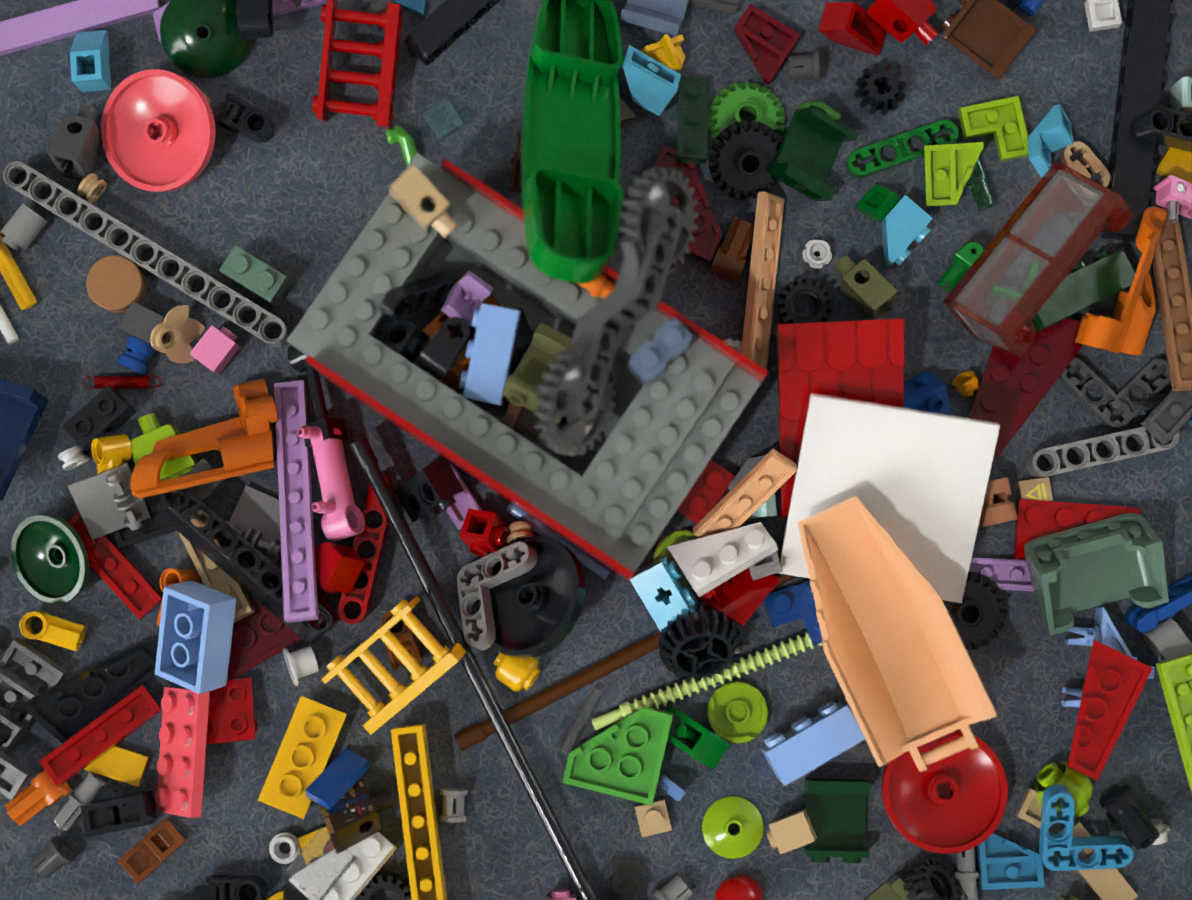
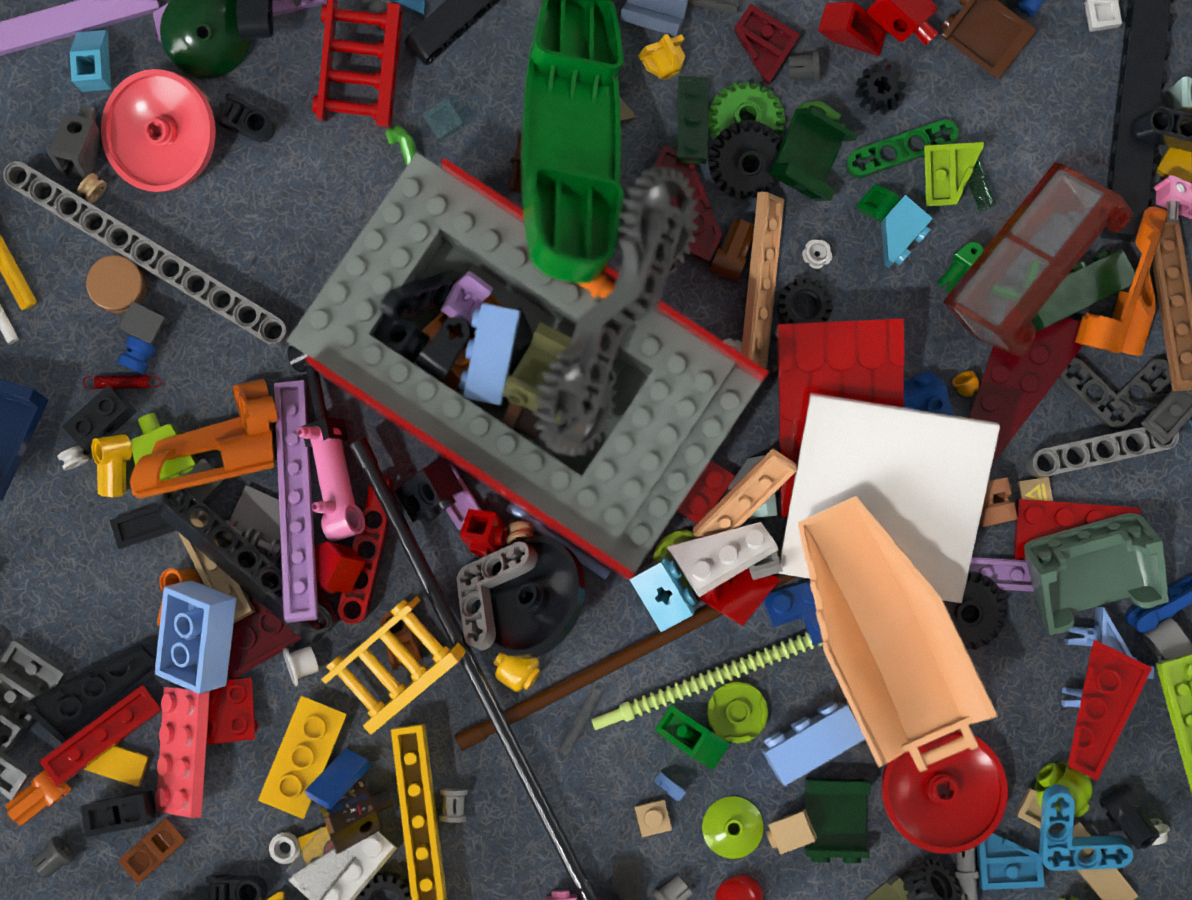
(22, 228): light grey brick -> none
(49, 558): dark green dish -> none
(54, 631): yellow piece -> none
(82, 796): light grey axle -> none
(108, 502): light grey hinge -> none
(118, 571): red plate -> none
(179, 334): tan plate -> none
(216, 349): bright pink brick -> none
(255, 276): sand green brick -> none
(412, 191): tan torso -> none
(624, 757): bright green plate -> none
(649, 80): medium azure slope -> none
(667, 346): sand blue brick -> none
(700, 644): black gear -> none
(866, 288): olive torso -> none
(1002, 119): lime plate -> none
(1050, 135): medium azure slope -> none
(1089, 160): tan beam -> none

